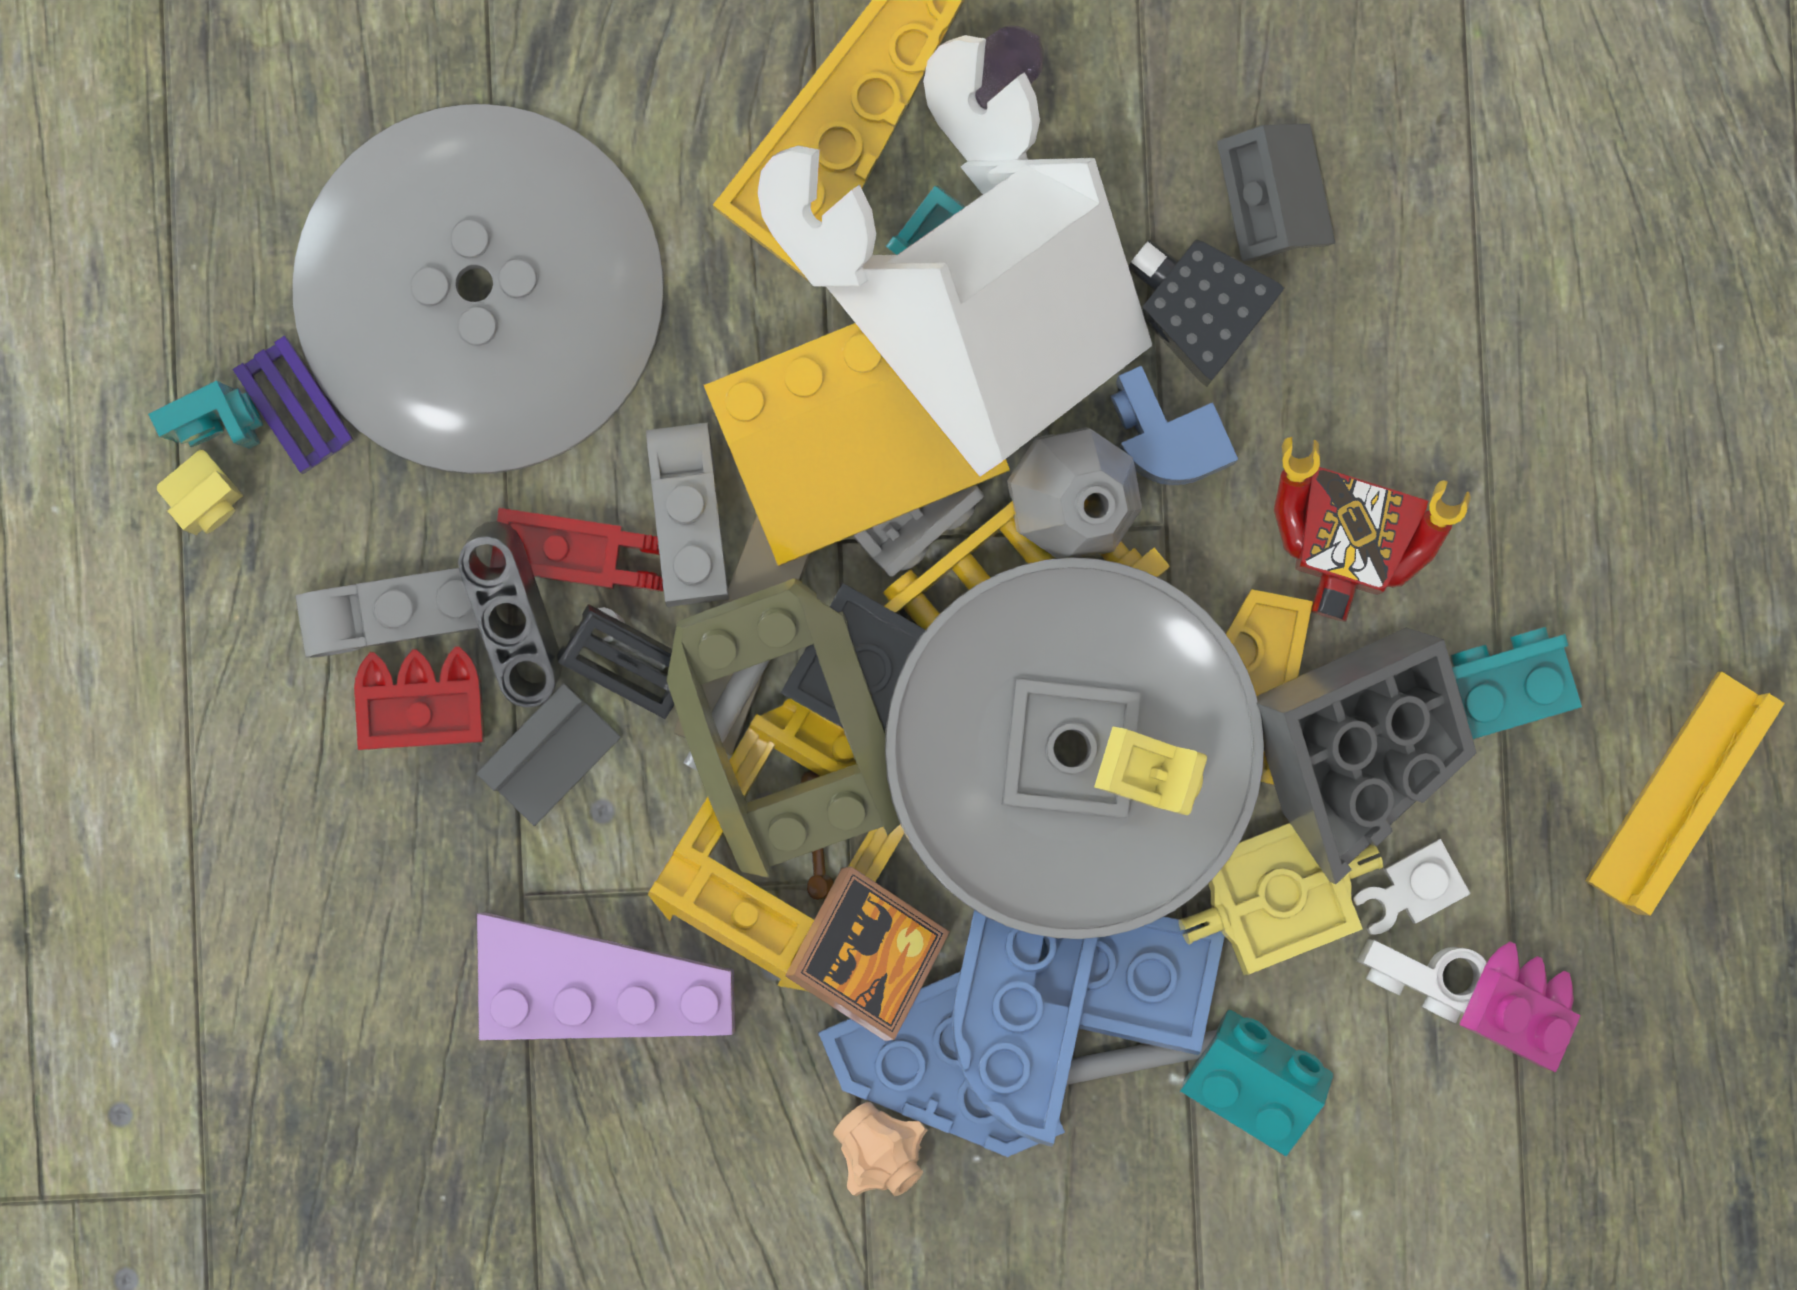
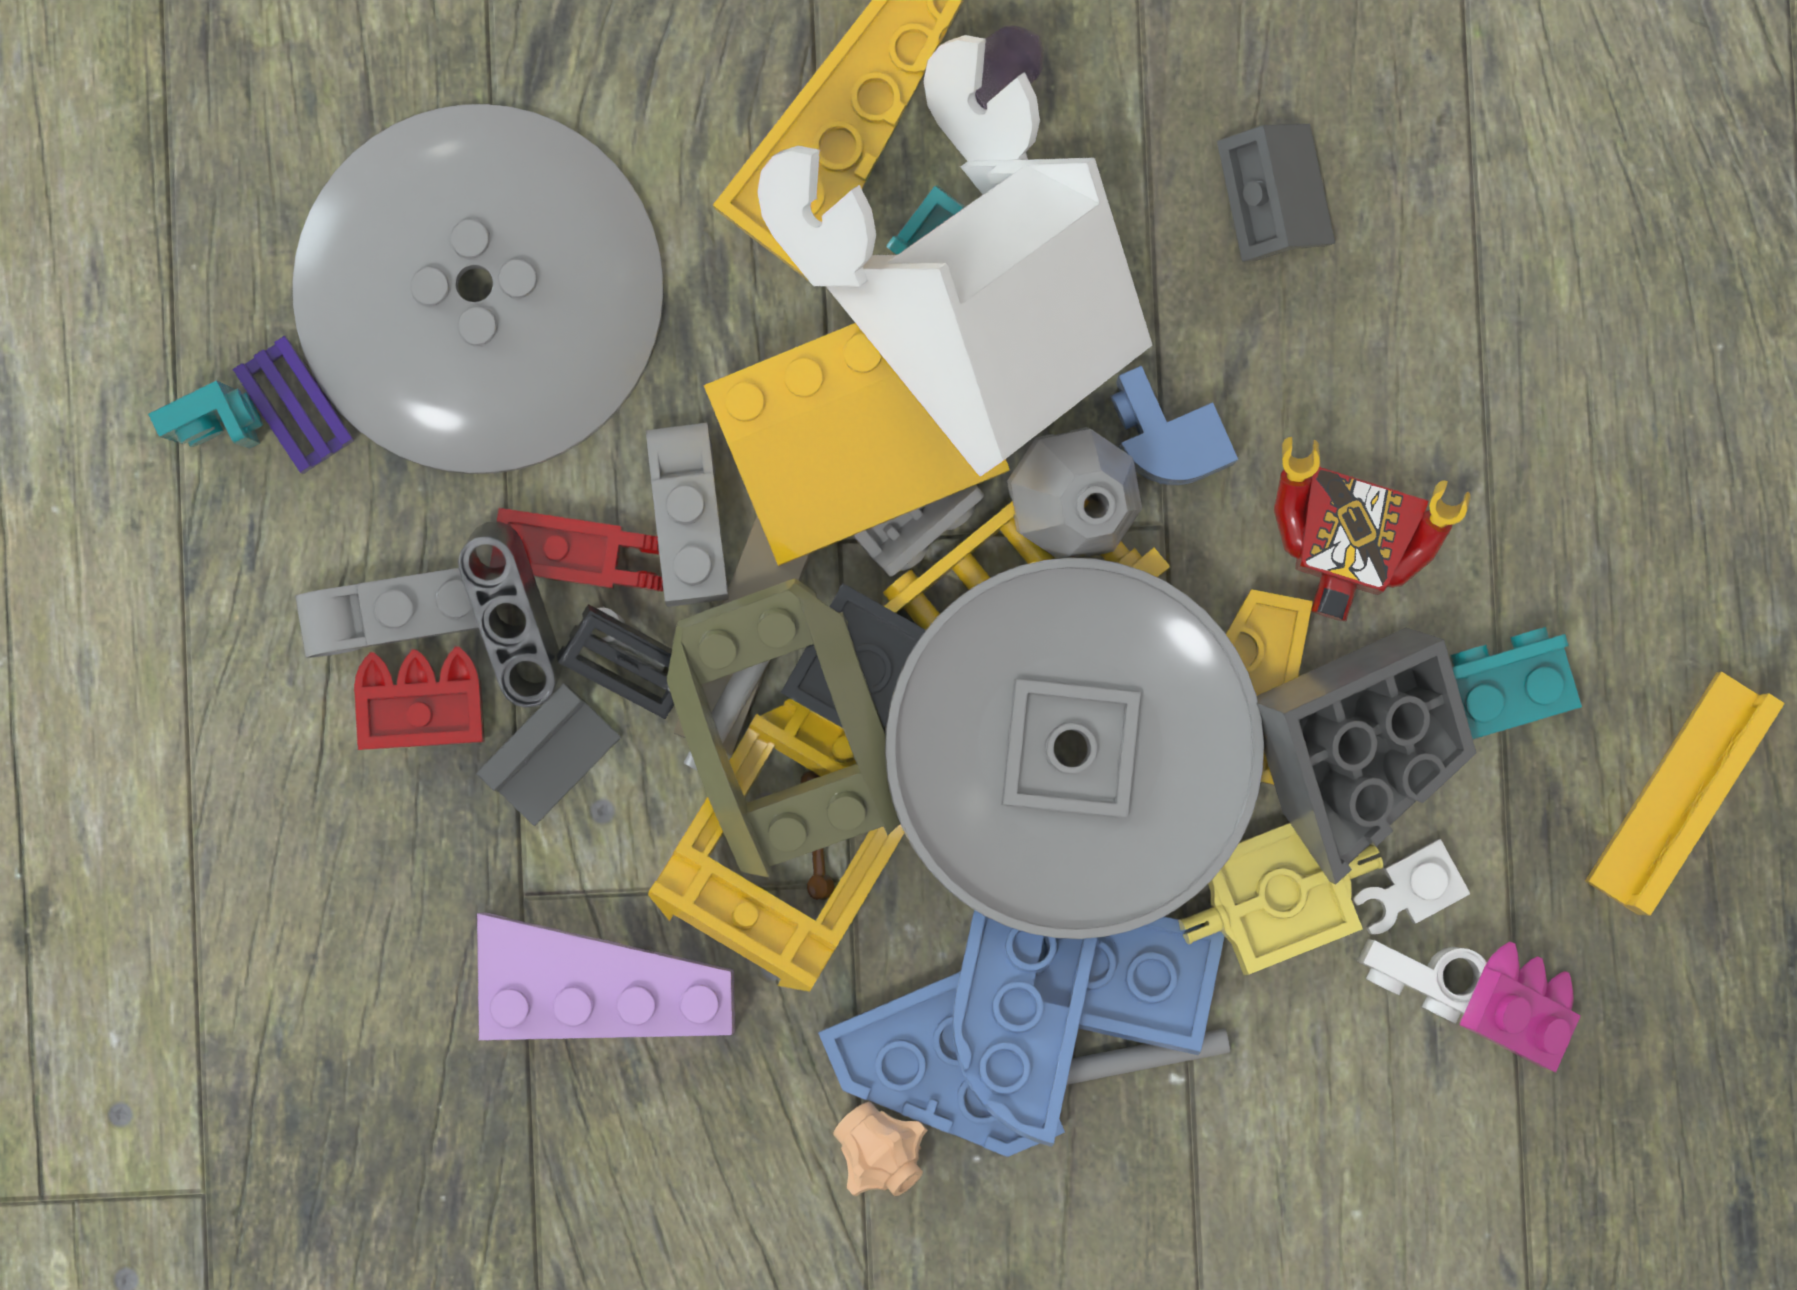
(199, 494): light yellow bracket -> none
(867, 953): tile -> none
(1151, 771): light yellow bracket -> none
(1202, 303): black torso -> none
(1259, 1082): teal bracket -> none

